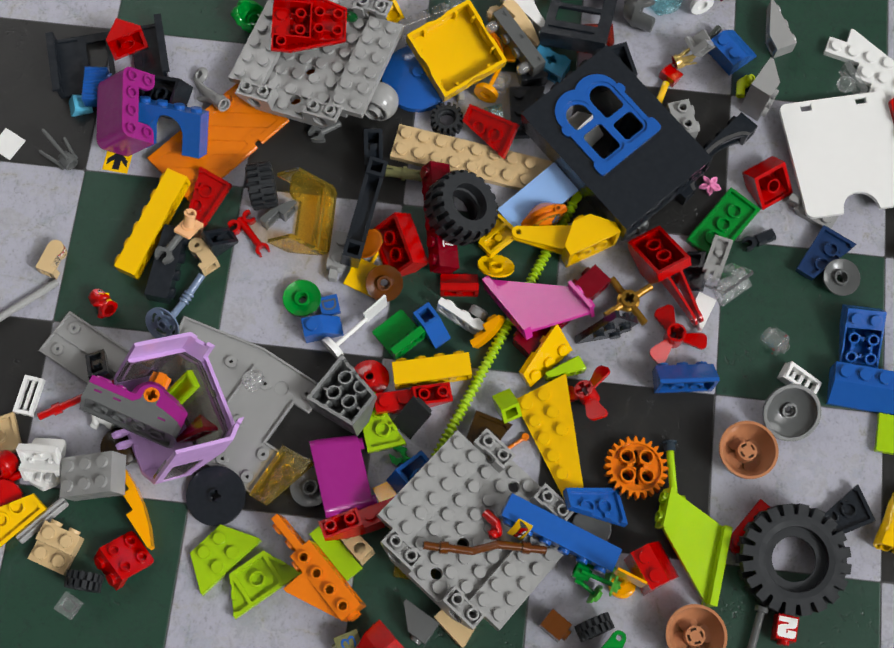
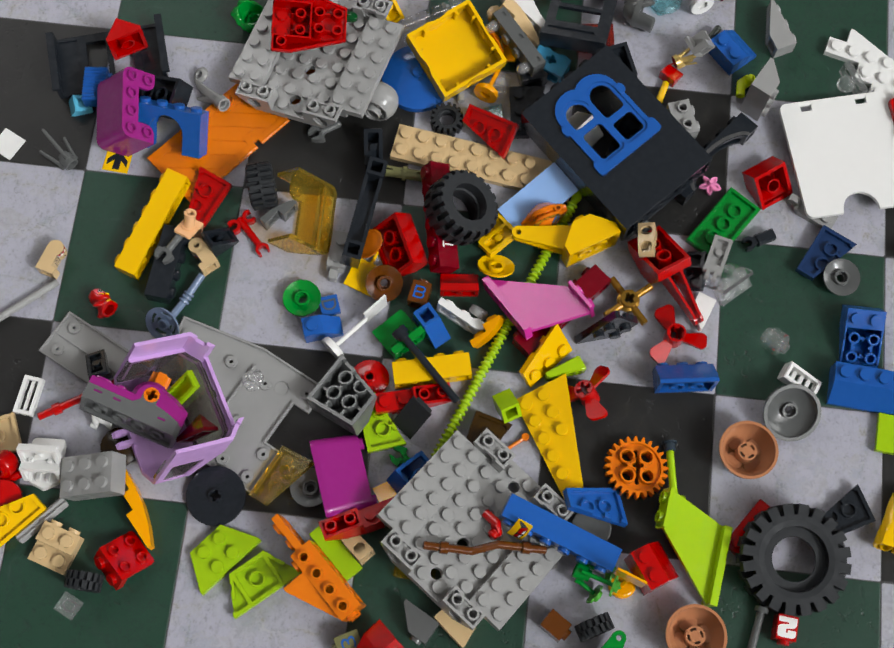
(402, 335): none -> black piece
(419, 293): none -> reddish brown brick
(647, 240): none -> tan leg

